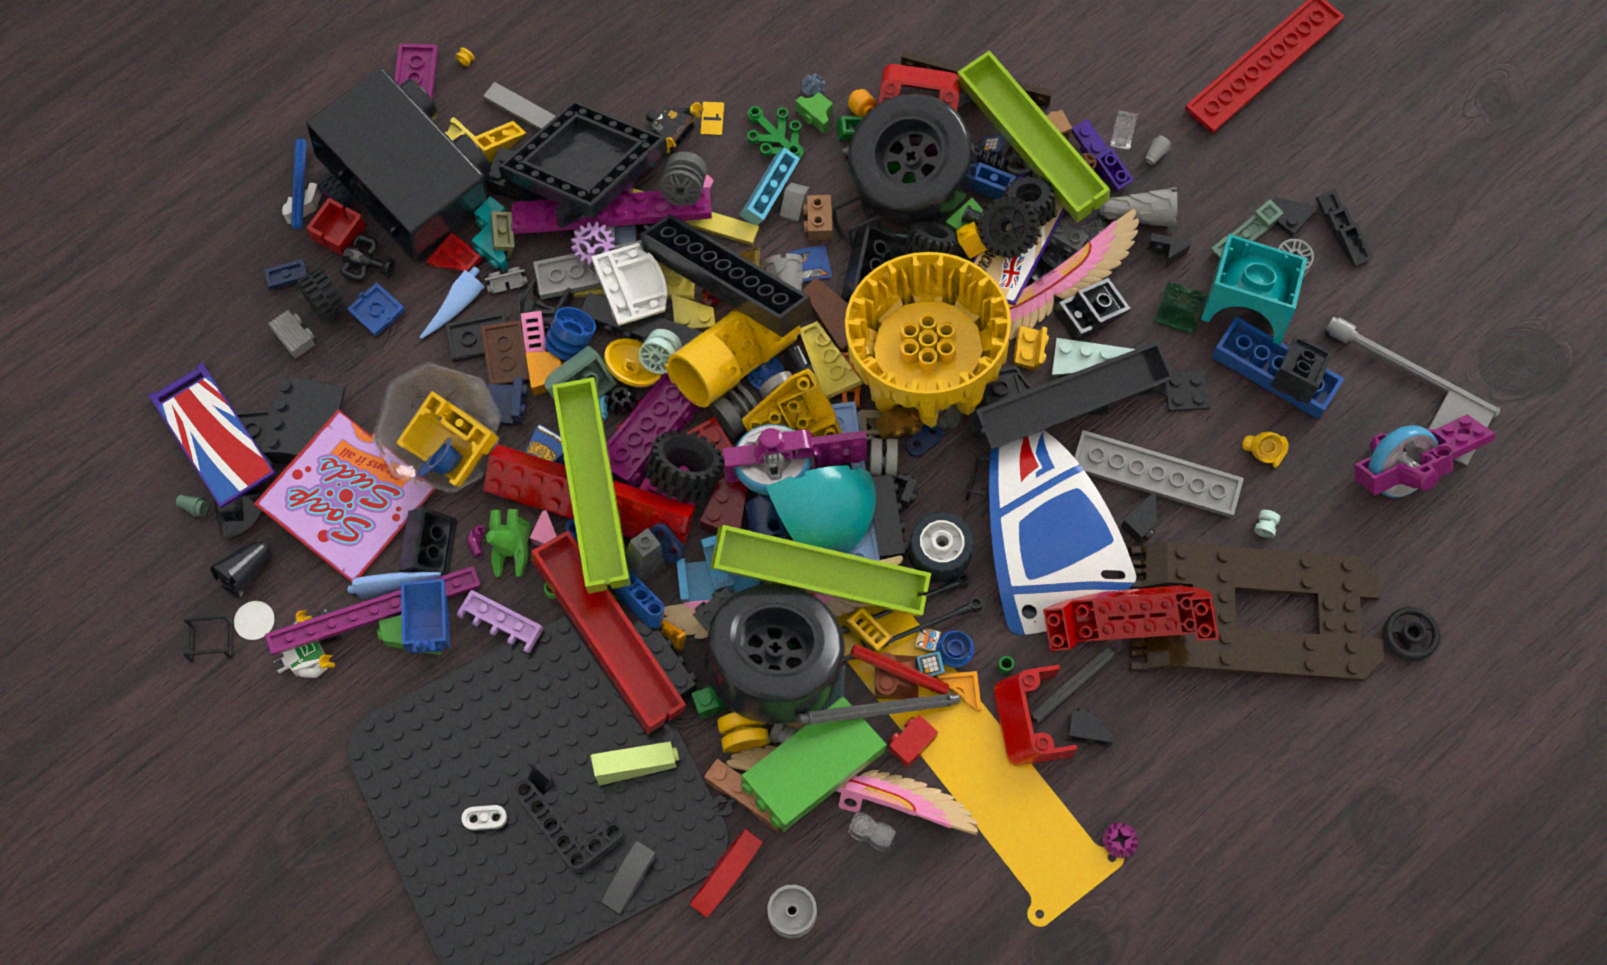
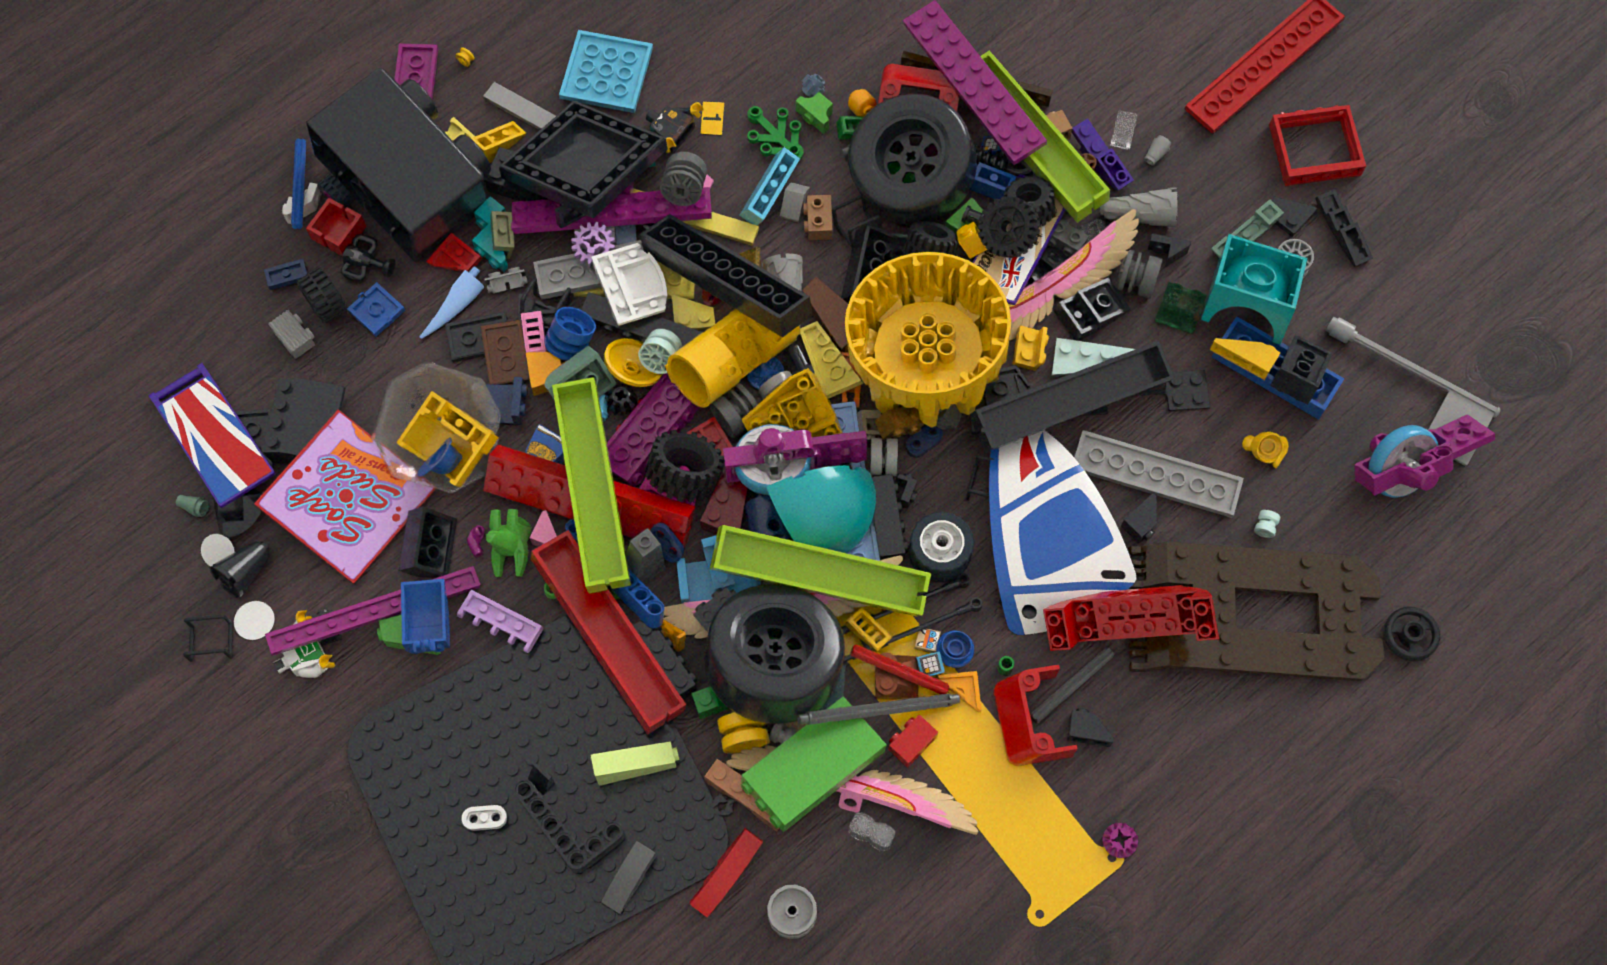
(216, 548): none -> white sticker
(382, 584): light blue piece -> none
(606, 71): none -> medium azure plate
(814, 263): blue sticker -> none
(975, 82): none -> magenta plate
(1139, 274): none -> dark grey wheel
(1249, 355): none -> yellow slope
(1321, 172): none -> red window

